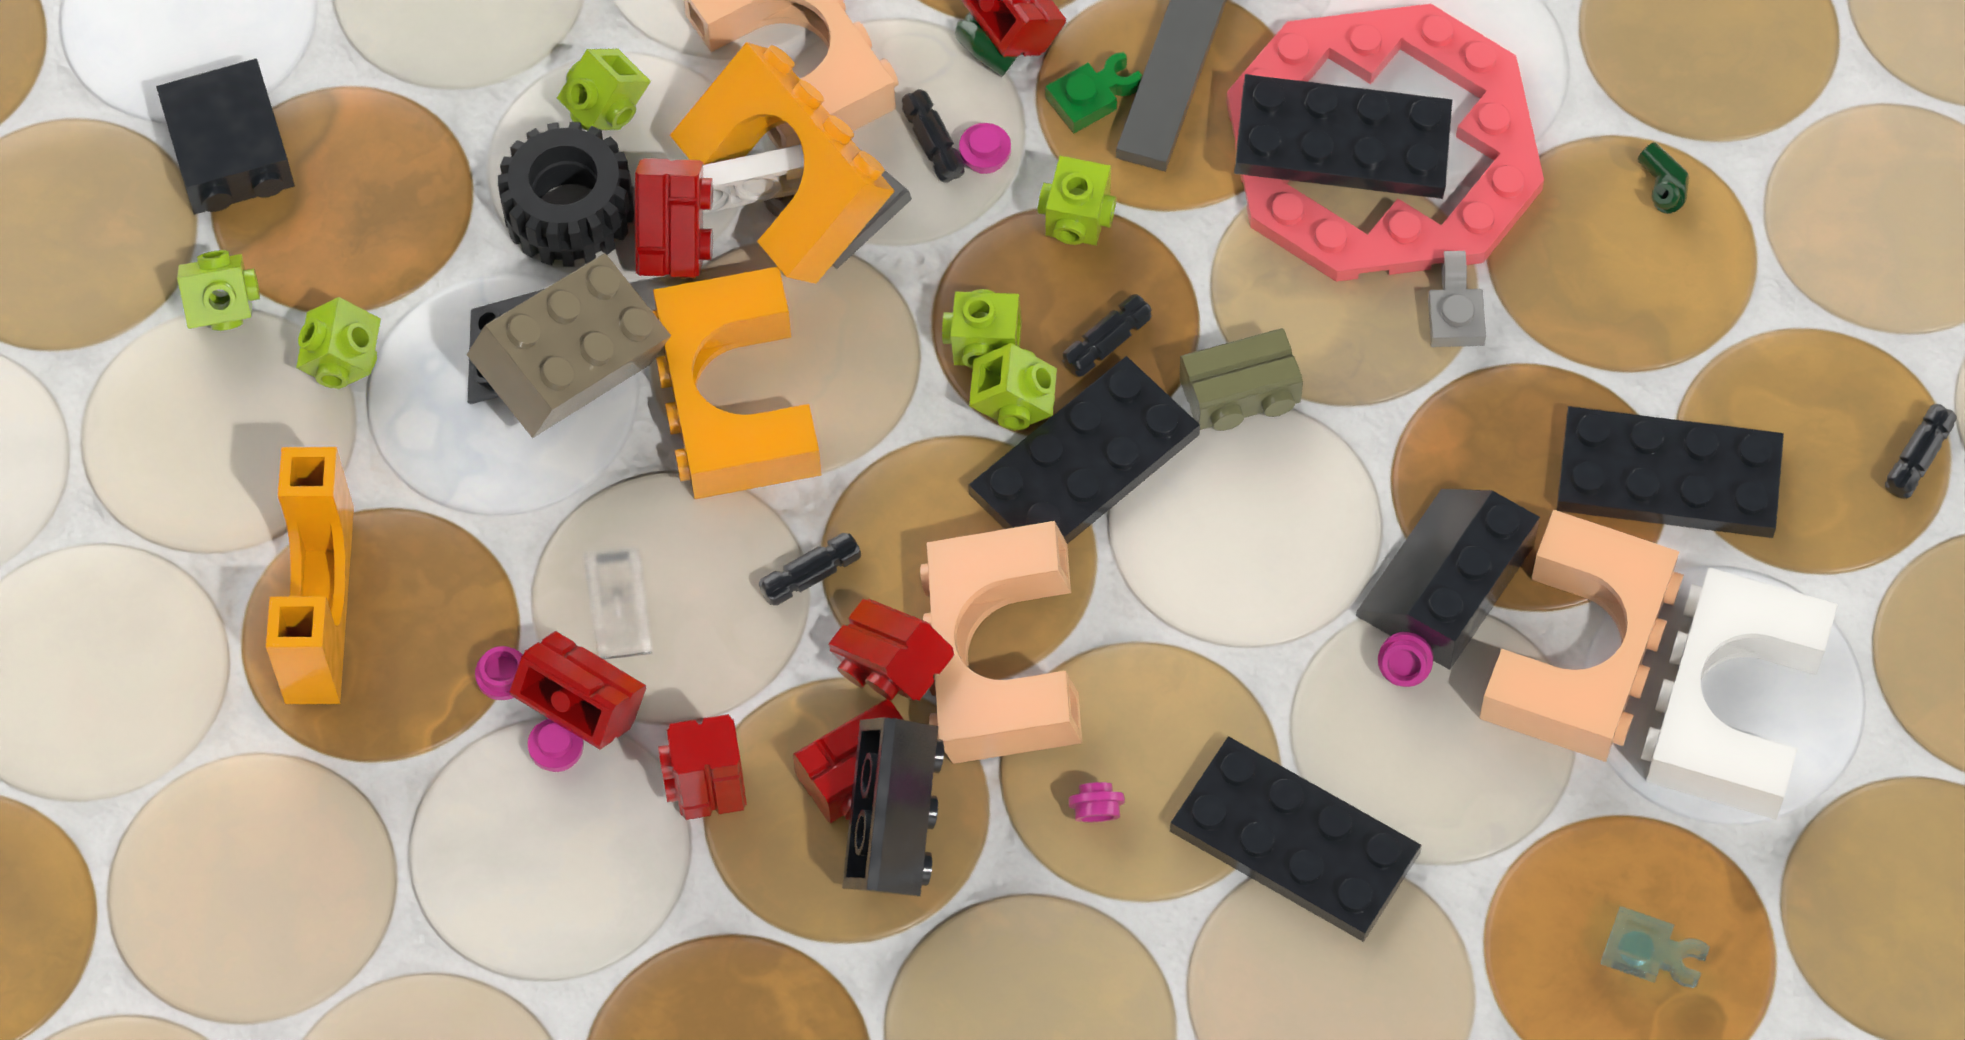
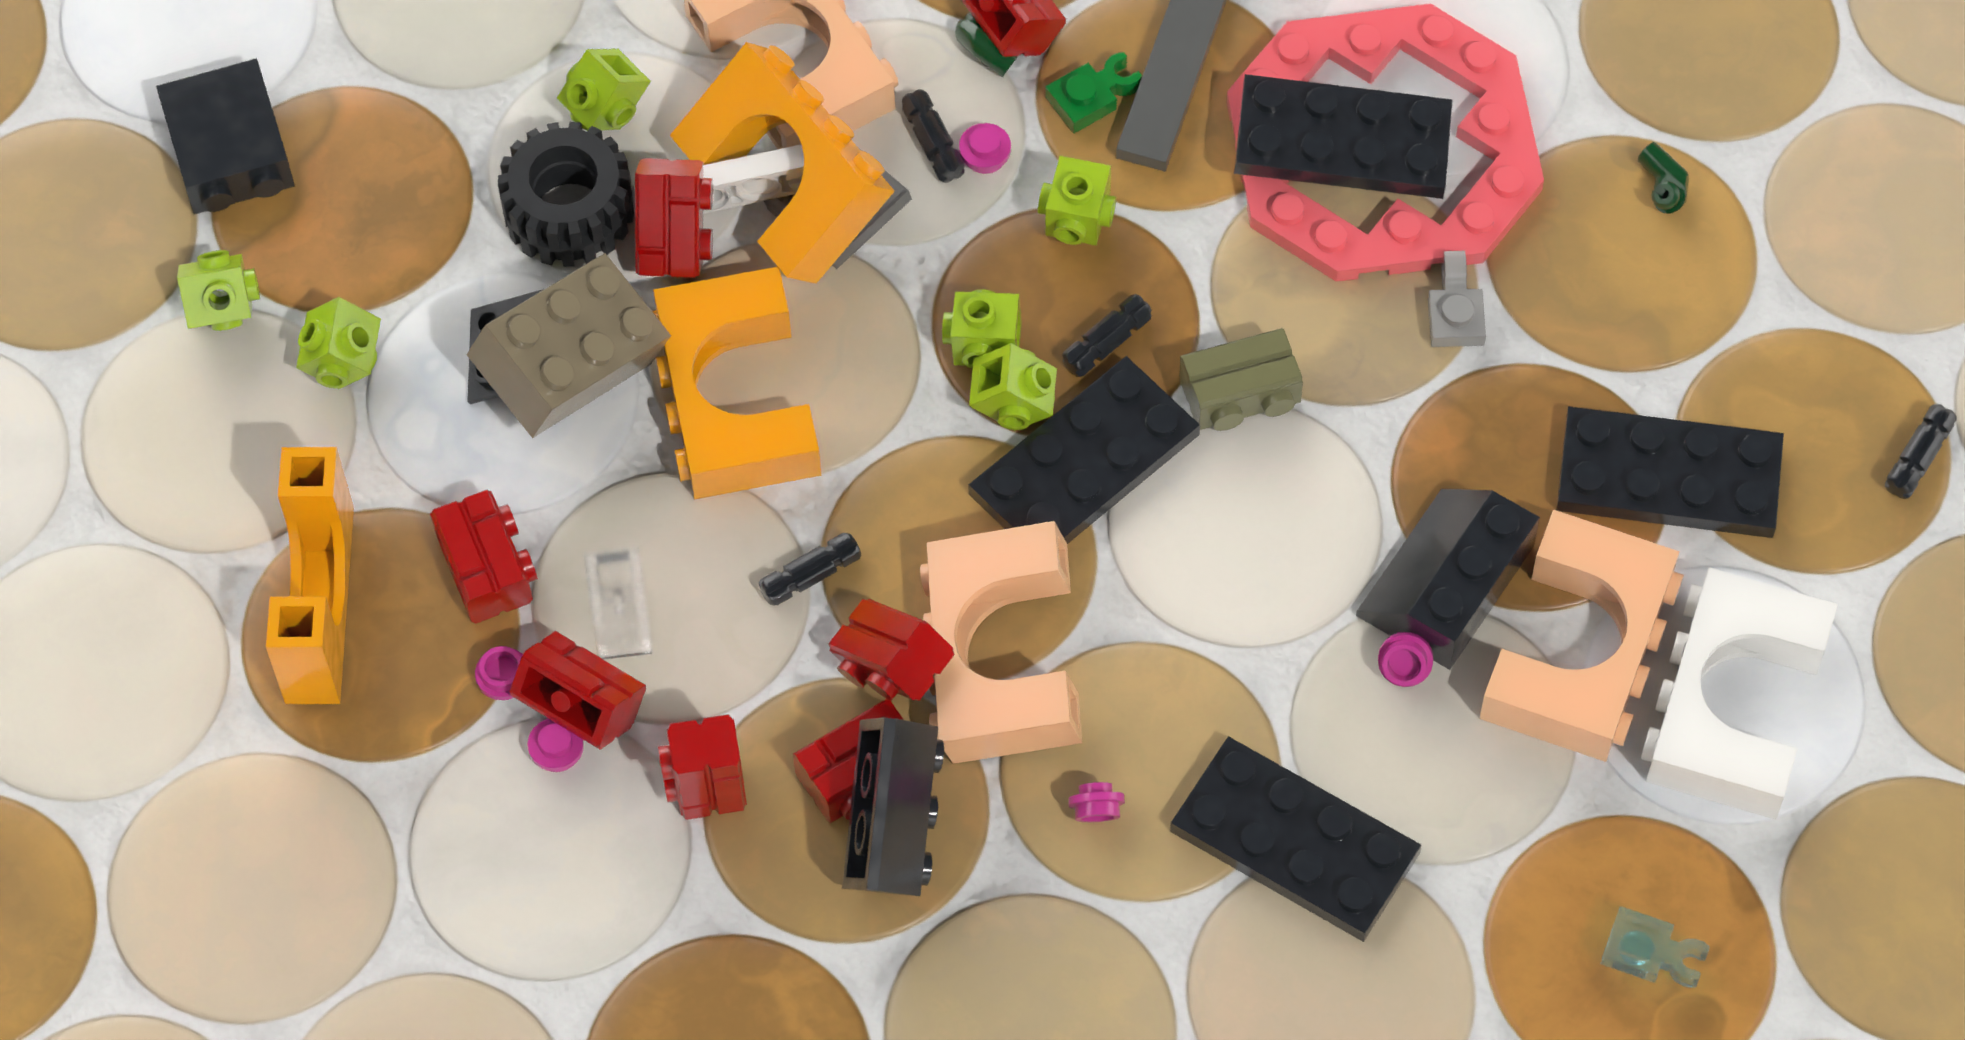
(482, 555): none -> red brick

